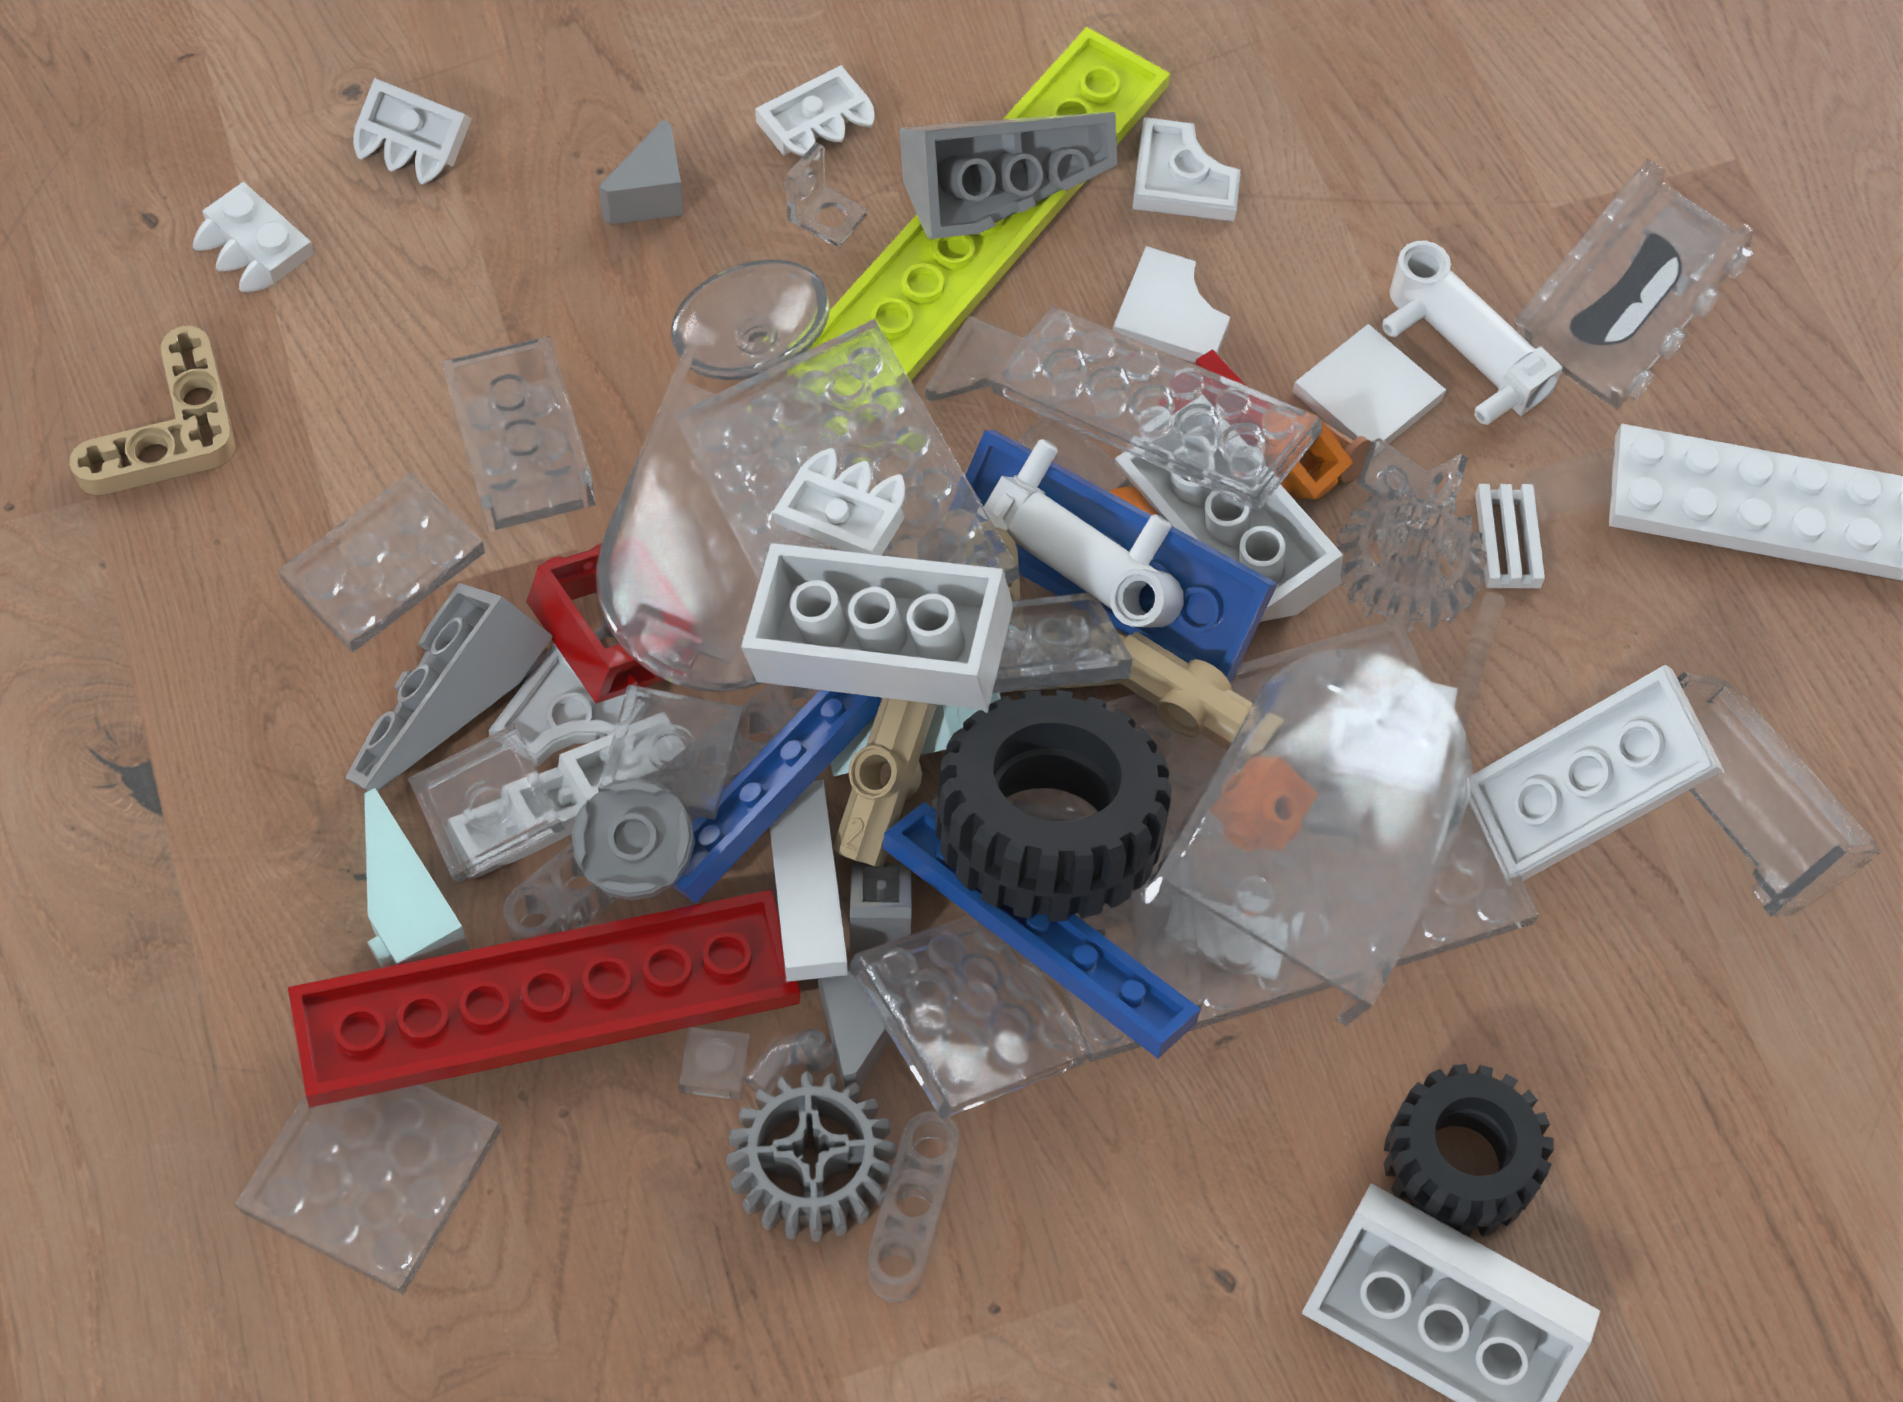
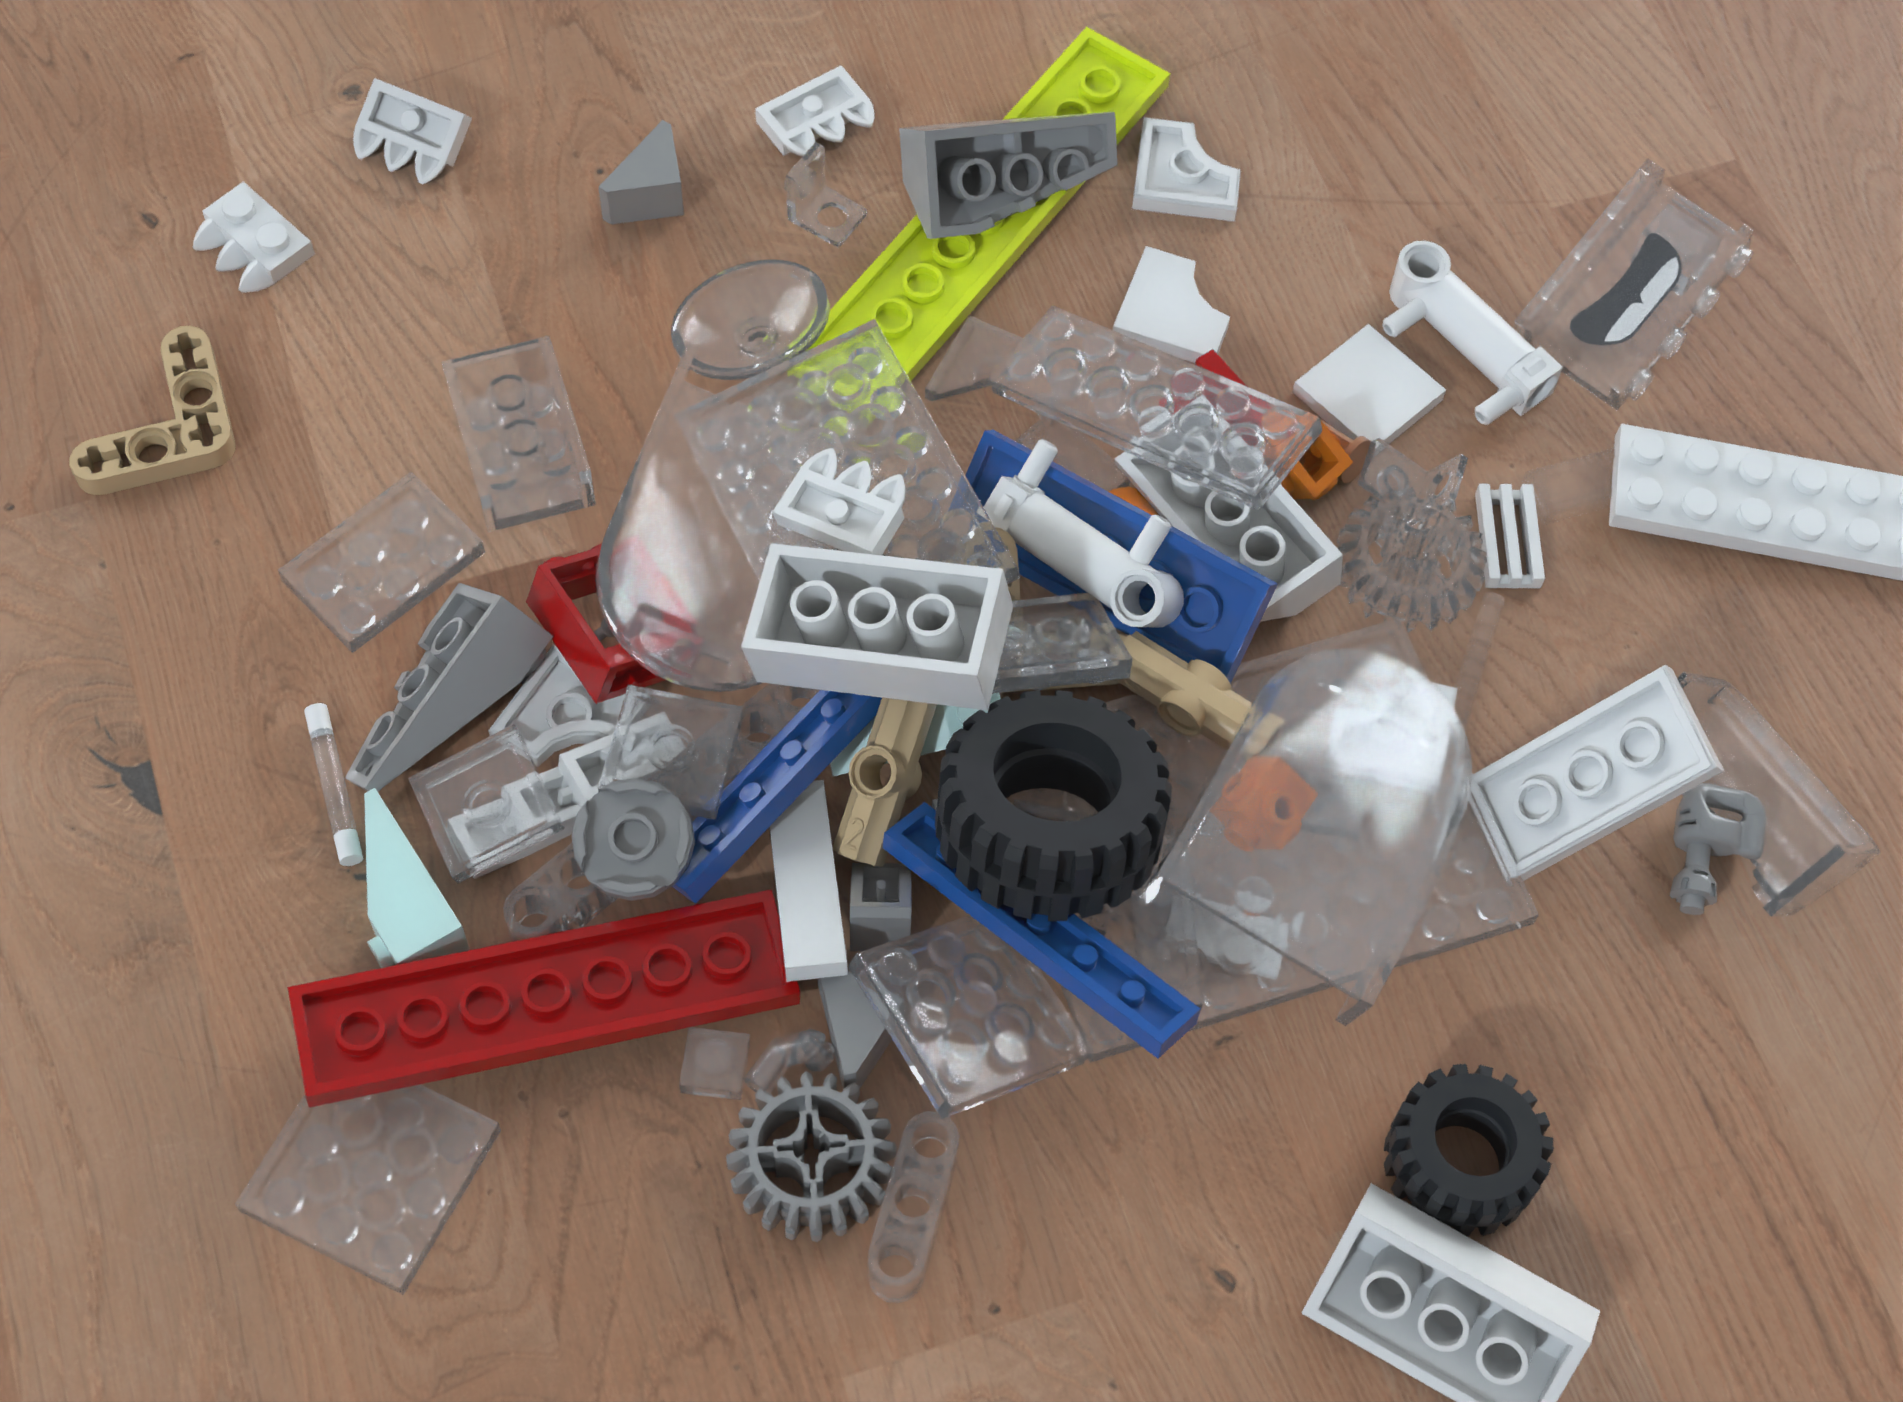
(333, 784): none -> clear bar
(1708, 835): none -> light grey piece

